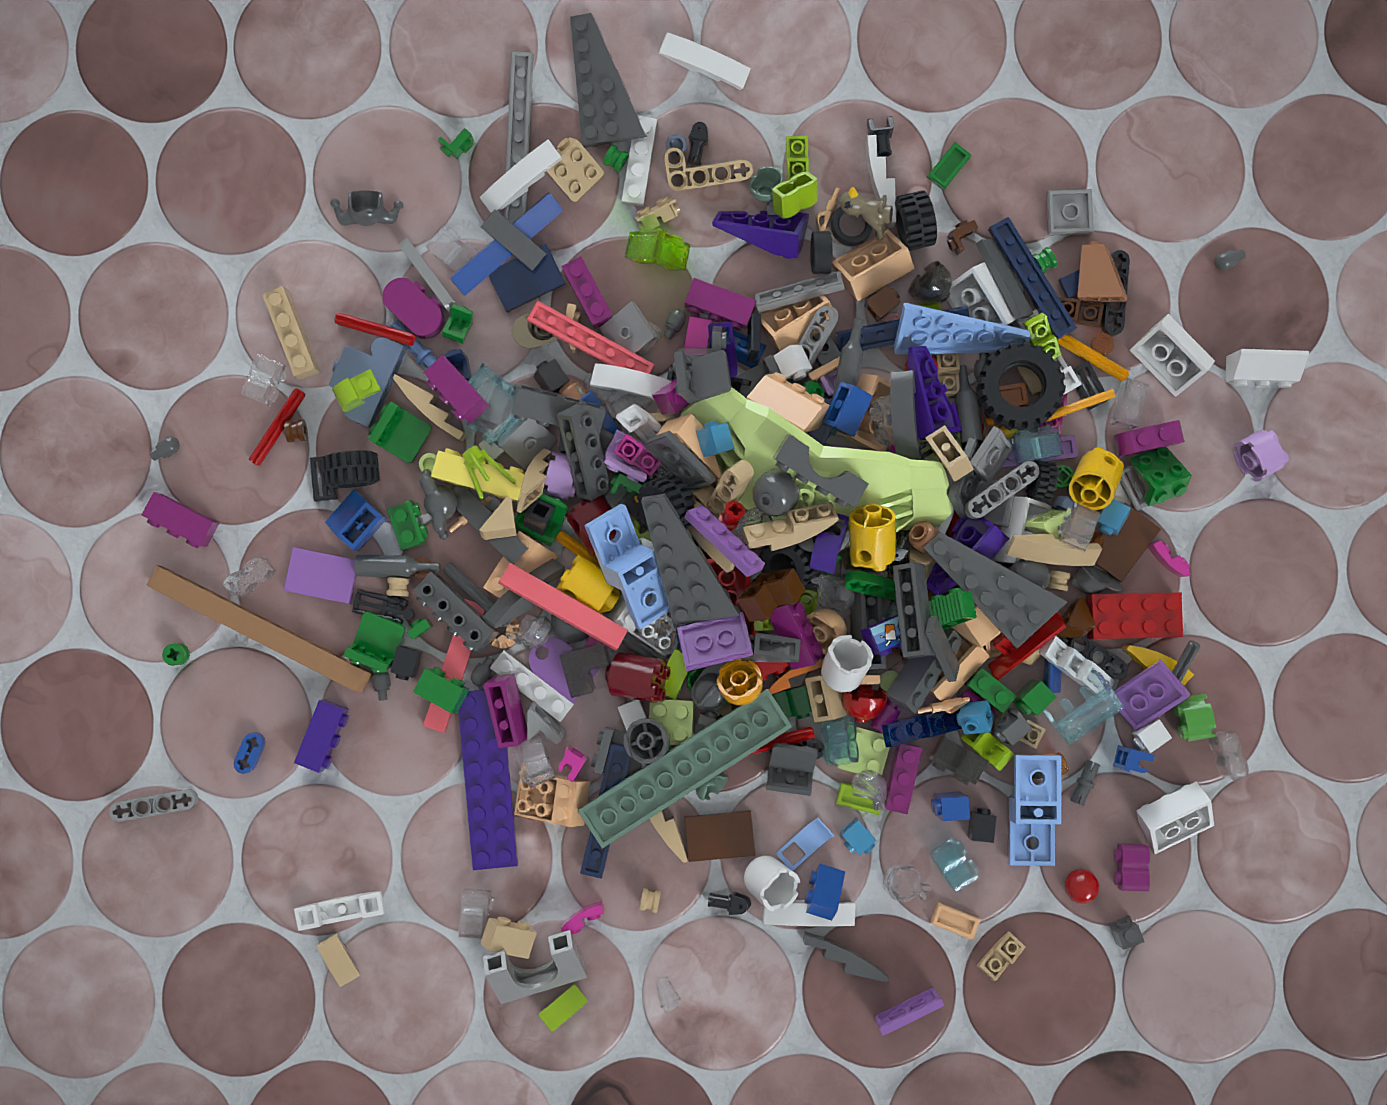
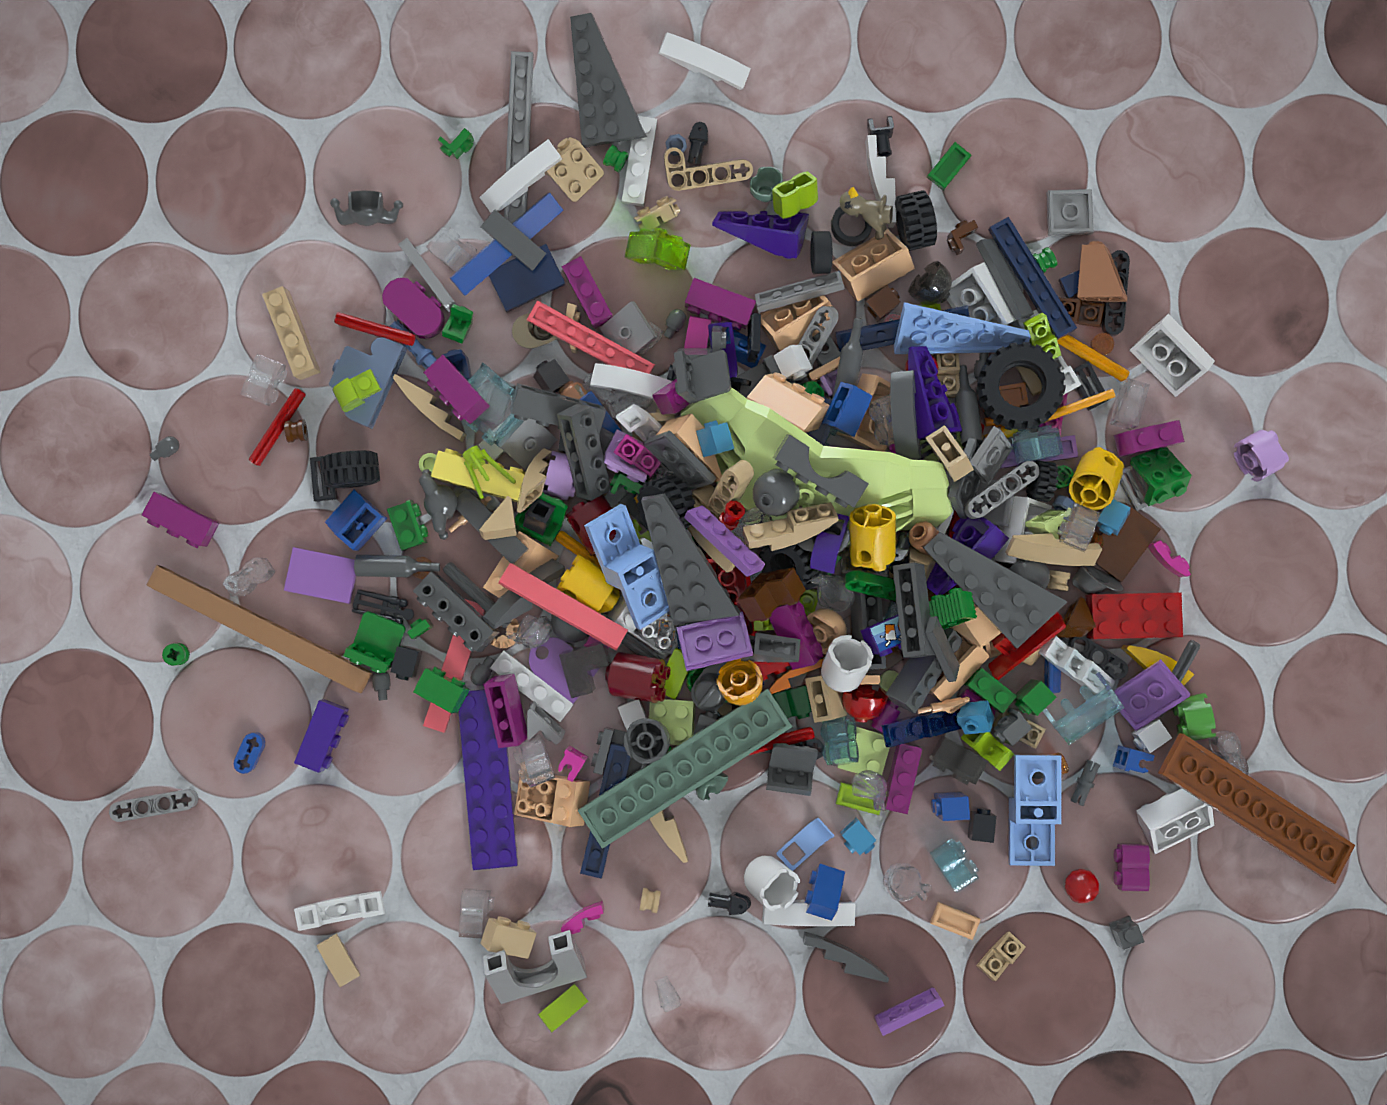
(397, 586): tan wheel -> none
(399, 432): green bracket -> none
(719, 836): reddish brown tile -> none
(796, 155): lime slope -> none
(831, 205): light nougat hand -> none
(1228, 259): dark grey cylinder -> none
(1256, 808): none -> dark orange plate
(1265, 367): white slope -> none

